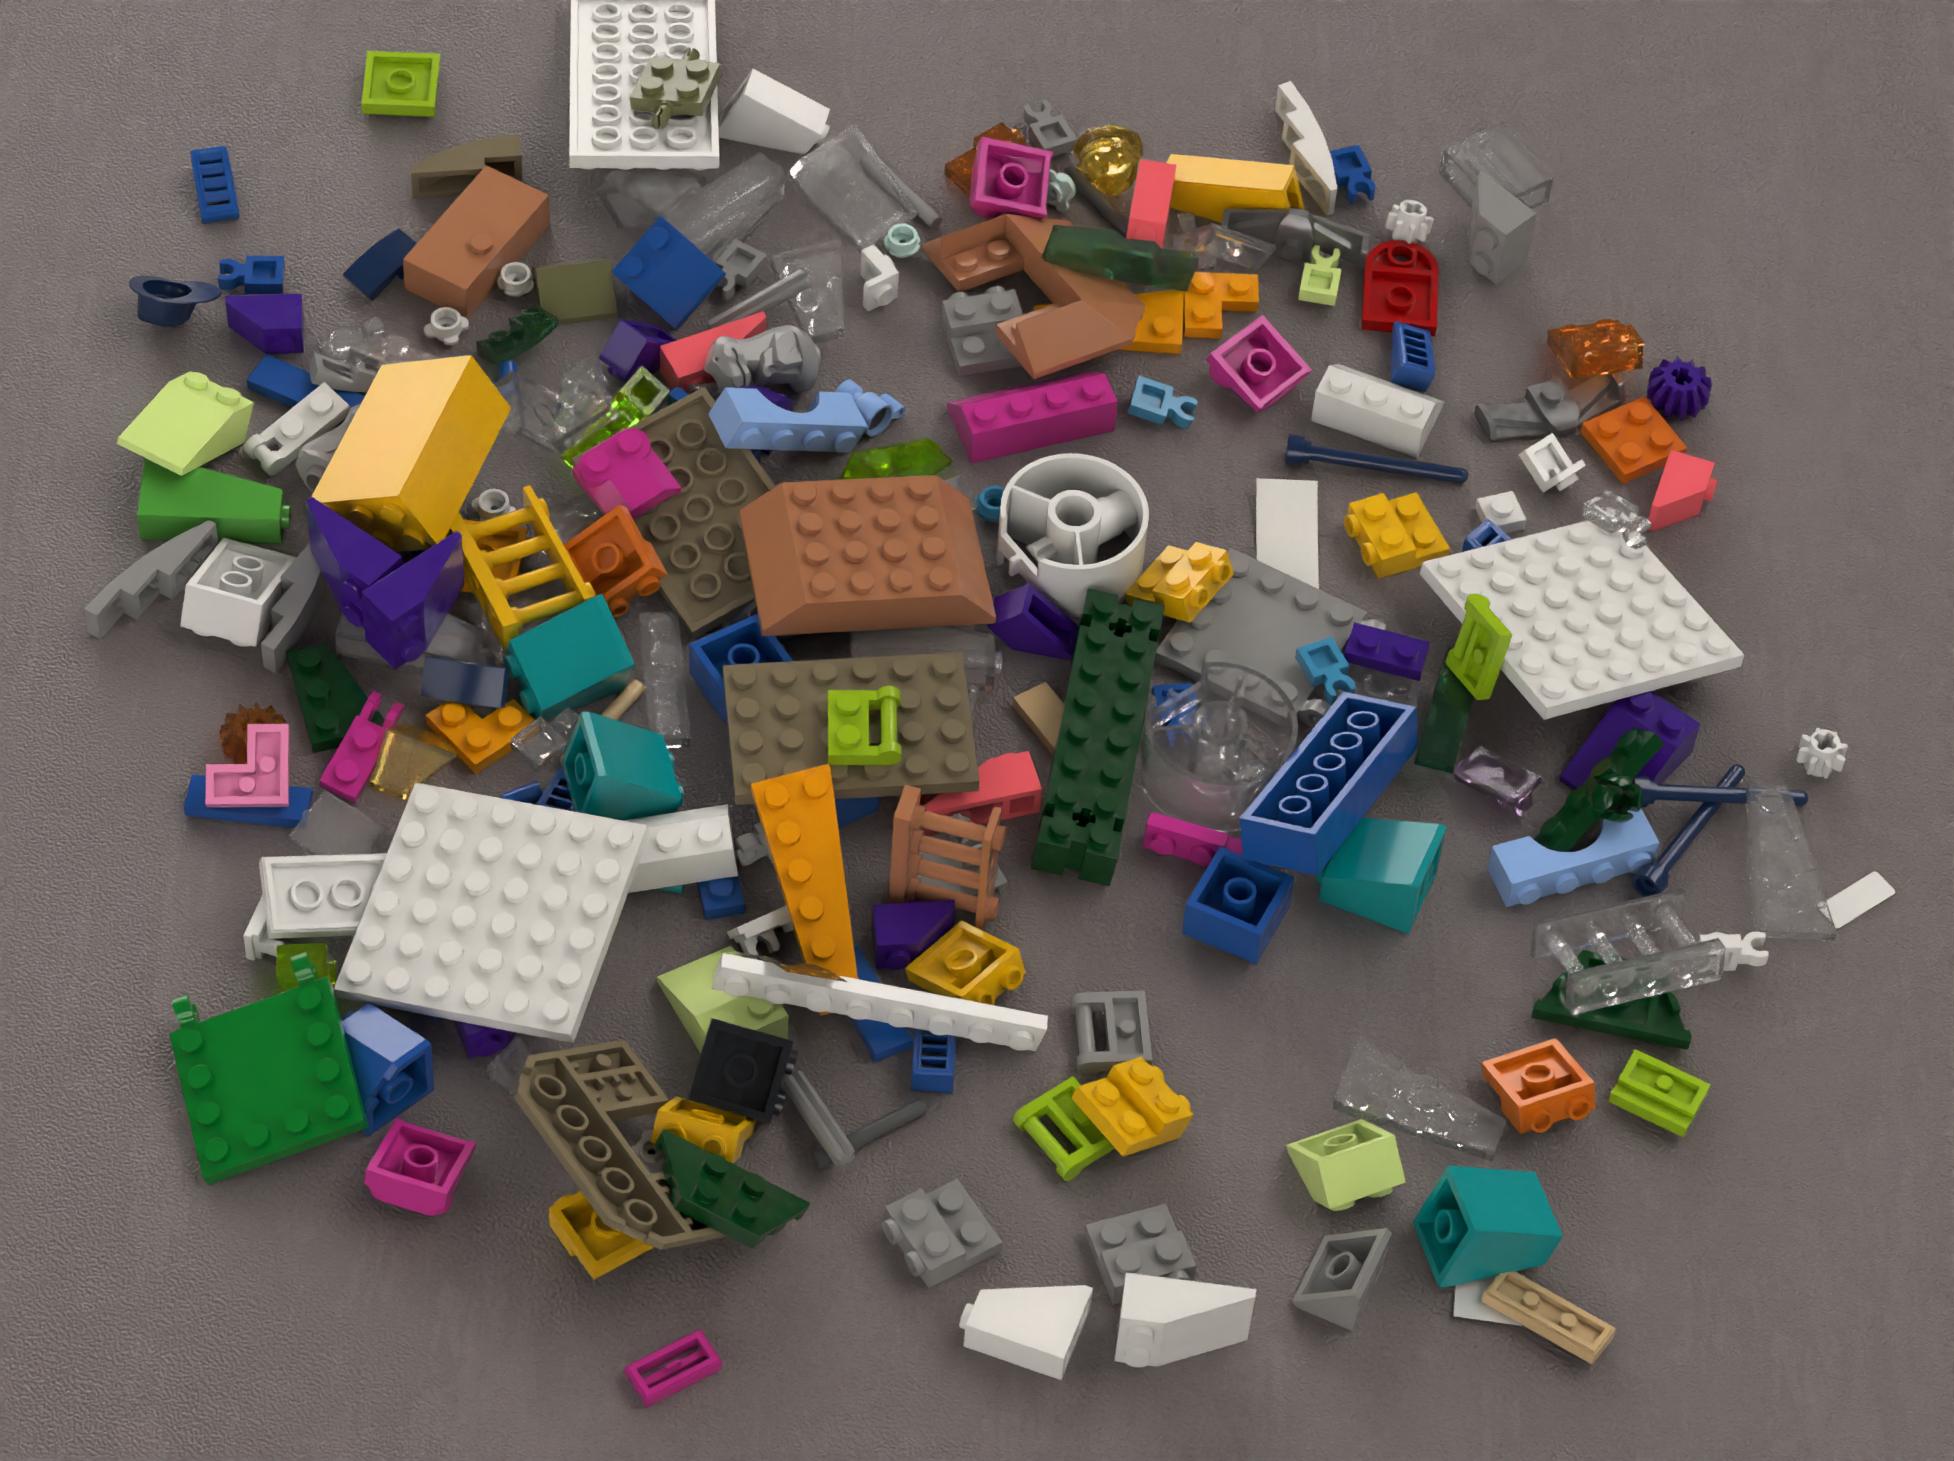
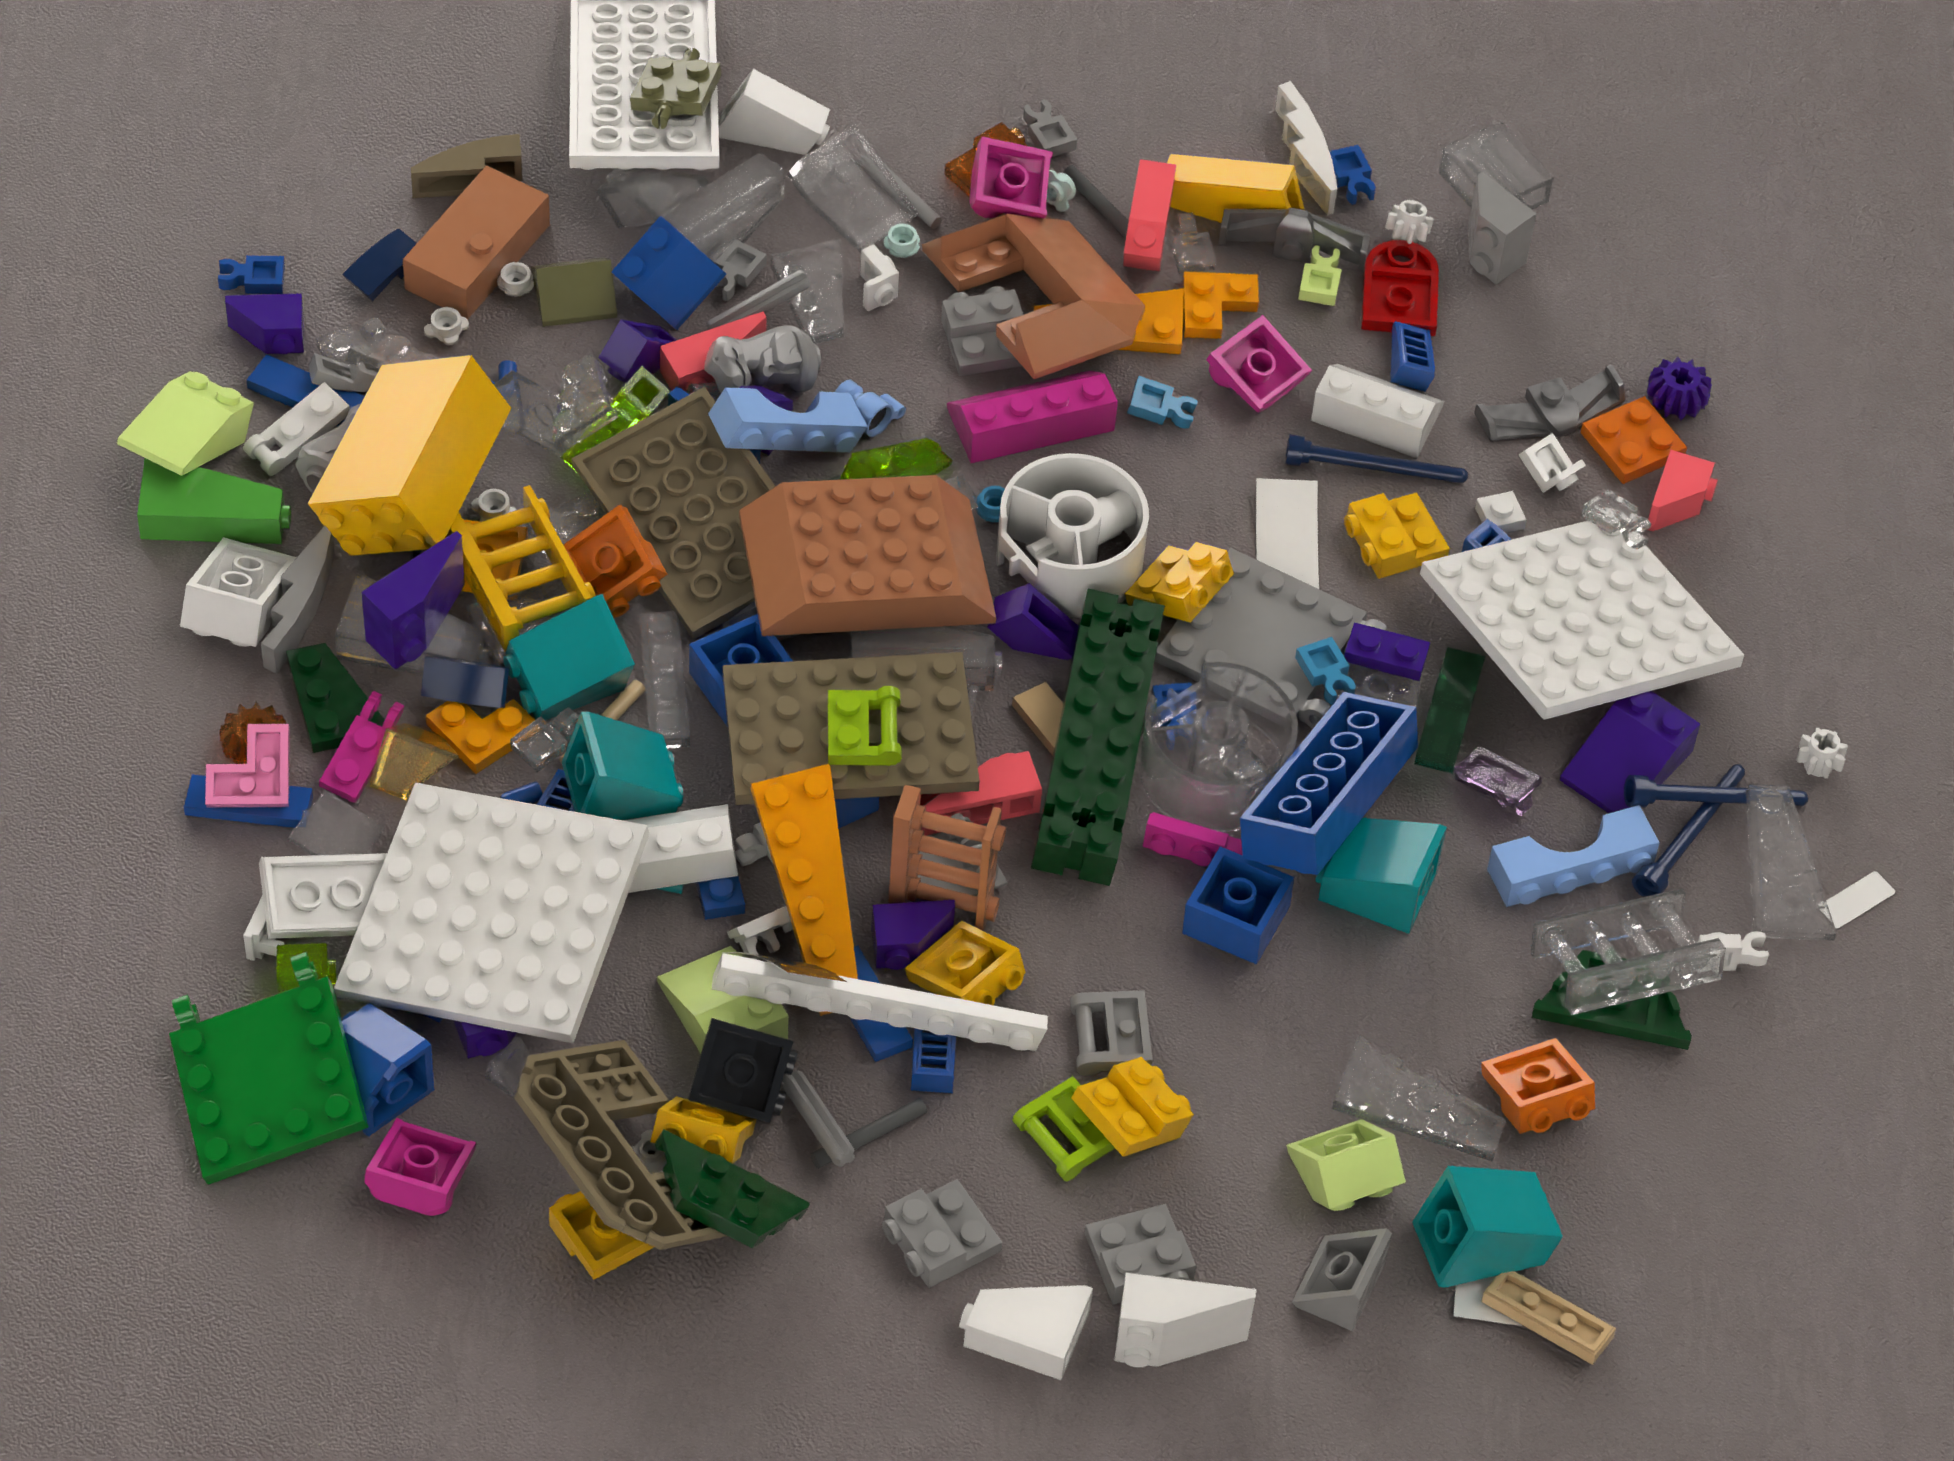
(158, 572): light grey slope -> none
(170, 301): dark blue piece -> none
(213, 163): blue slope -> none
(347, 558): dark purple slope -> none
(401, 83): lime plate -> none
(524, 333): clear green slope -> none
(625, 473): dark pink slope -> none
(683, 1368): dark pink tile -> none
(1109, 157): clear yellow hat -> none
(1120, 259): clear green slope -> none
(1231, 246): clear slope -> none
(1479, 648): lime plate -> none
(1597, 348): clear orange plate -> none
(1604, 794): dark green plate -> none
(1659, 1093): lime plate -> none

